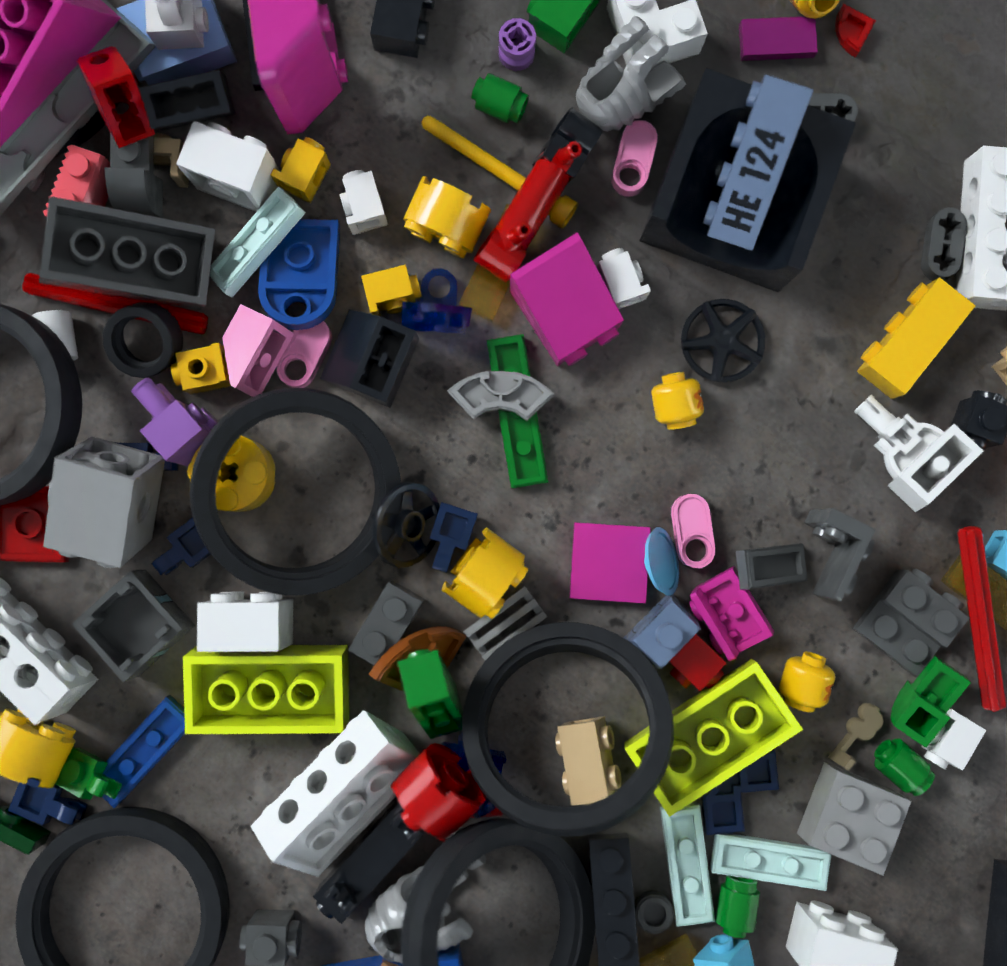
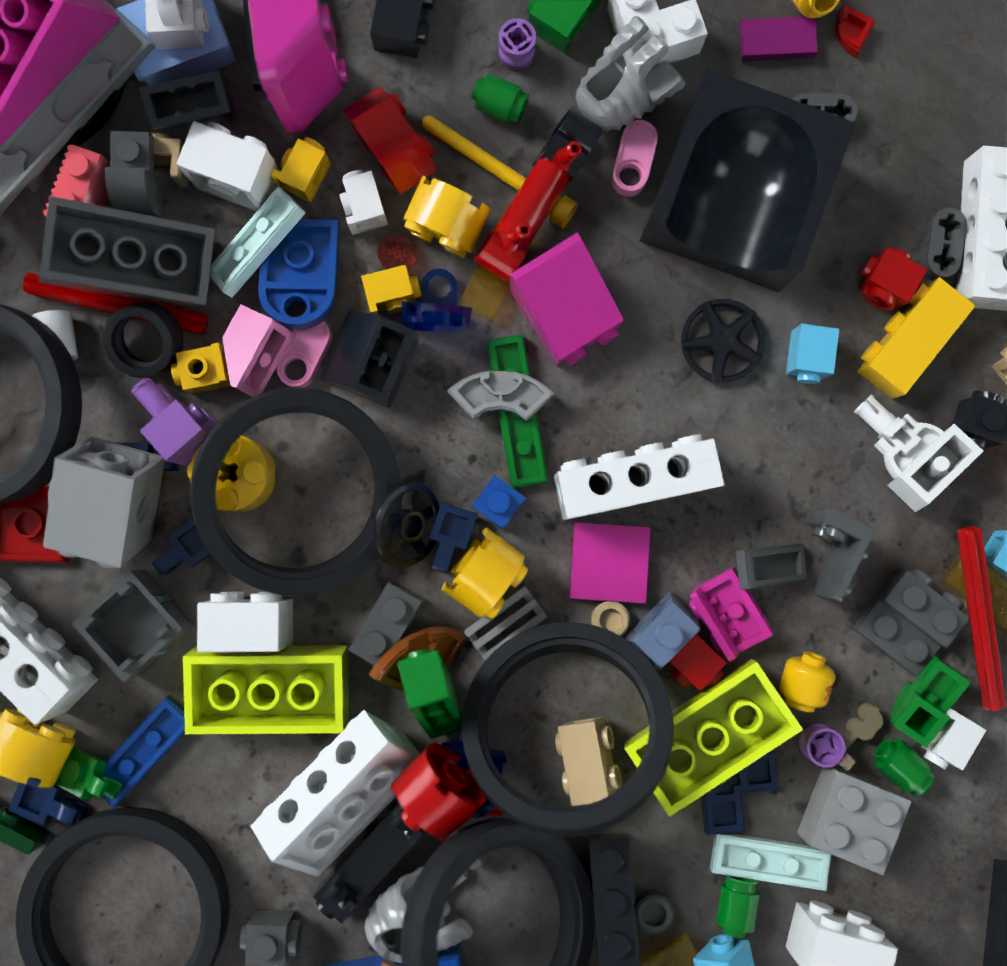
(113, 82): red torso -> none
(389, 137): none -> red brick
(396, 251): none -> clear red tile
(498, 502): none -> blue brick
(611, 616): none -> tan tile
(622, 278): white brick -> none
(662, 561): medium azure piece -> none
(677, 401): yellow head -> none
(687, 866): light aqua tile -> none
(692, 521): bright pink piece -> none
(696, 466): none -> white brick
(758, 162): sand blue brick -> none
(812, 353): none -> medium azure brick
(828, 749): none -> medium lavender wheel
(890, 279): none -> red brick

